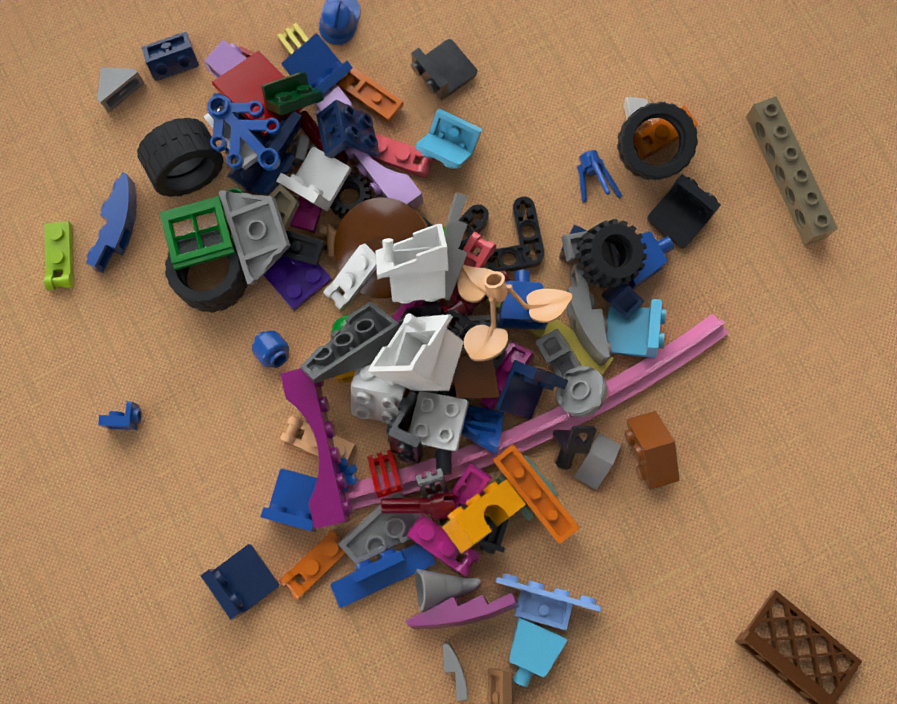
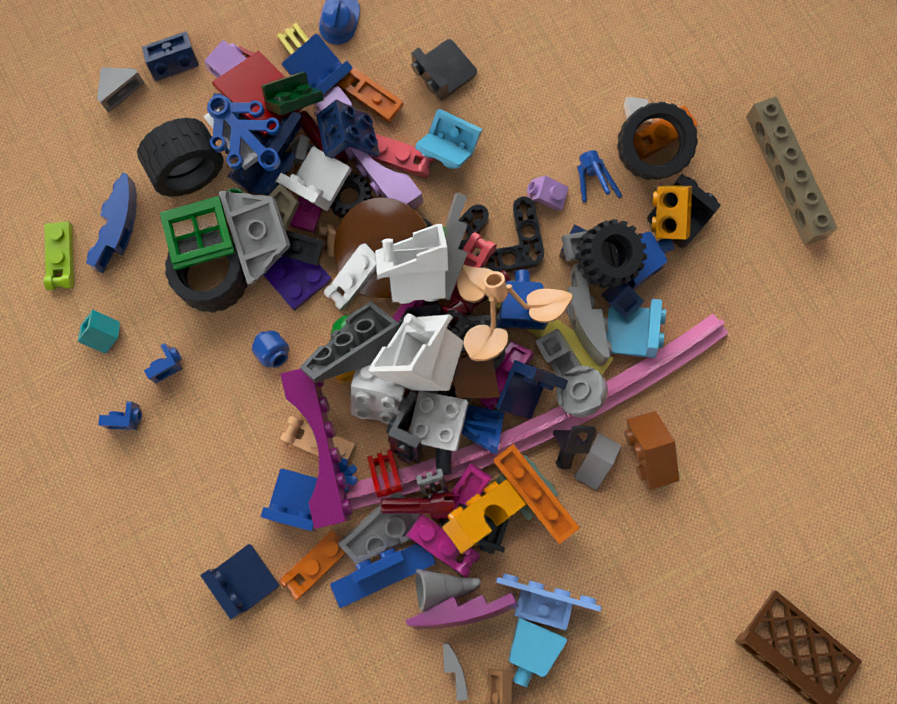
(98, 331): none -> teal panel
(163, 368): none -> blue bracket
(547, 192): none -> lavender bracket
(680, 213): none -> light orange brick

